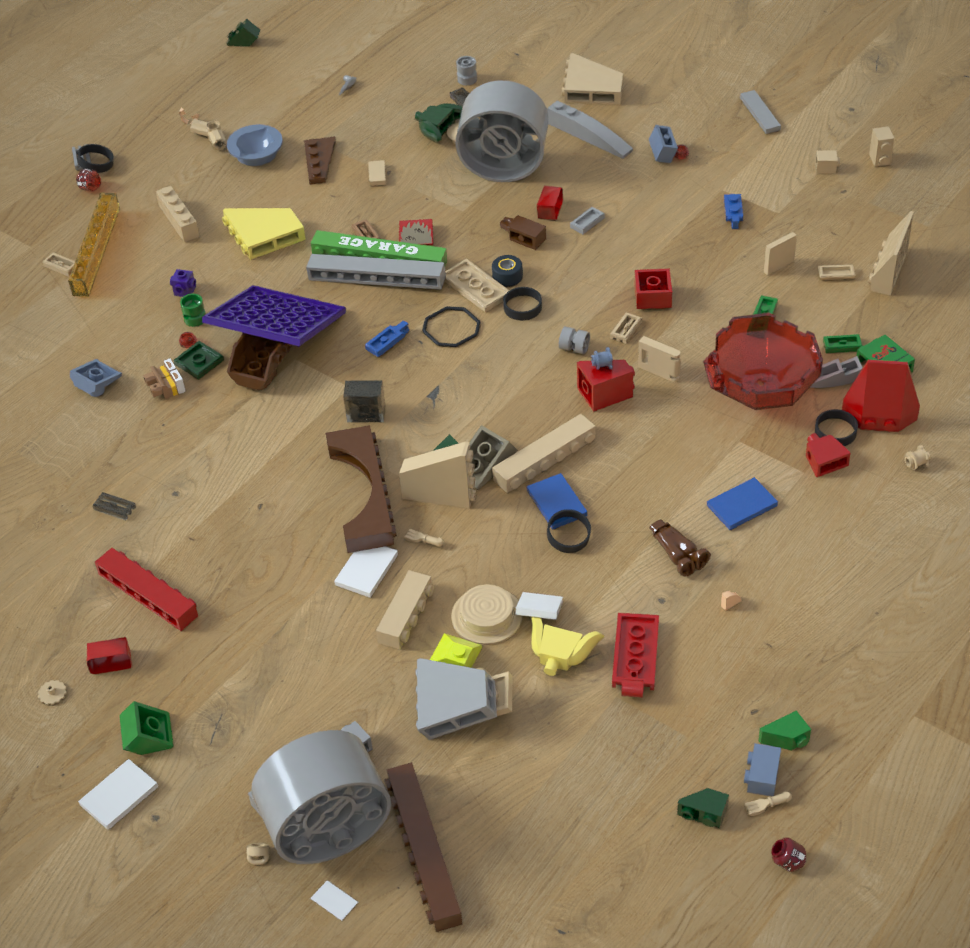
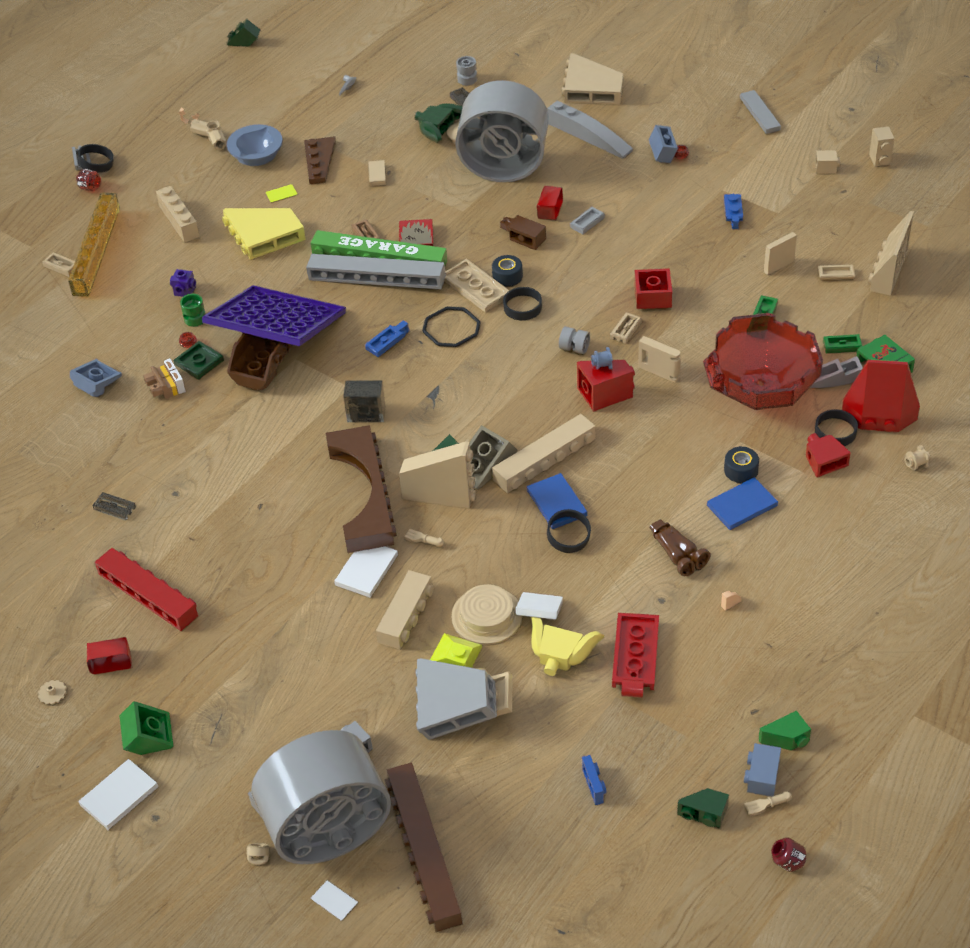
(281, 193): none -> neon yellow sticker
(591, 773): none -> blue plate
(741, 464): none -> black wheel

